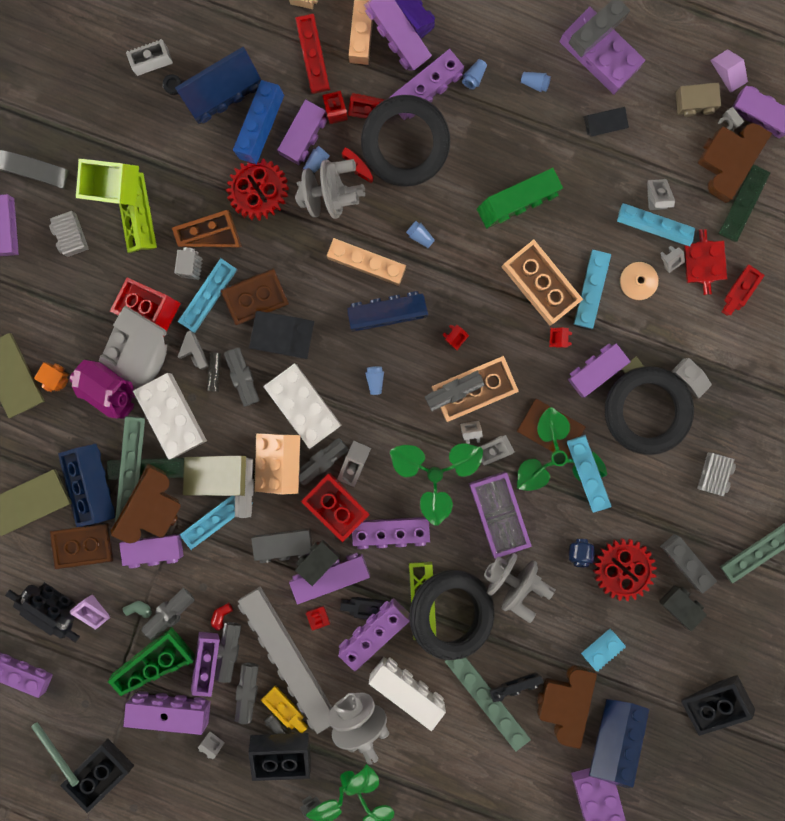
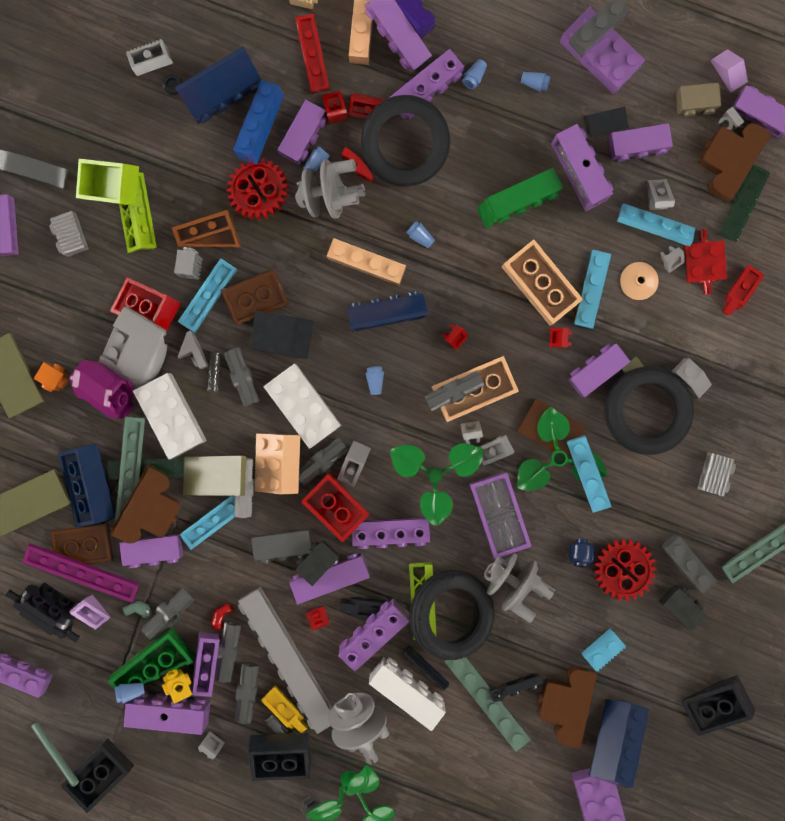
(80, 572): none -> magenta plate
(128, 692): none -> medium blue cone
(177, 685): none -> yellow brick
(426, 668): none -> black axle
(581, 167): none -> medium lavender brick
(640, 142): none -> medium lavender brick

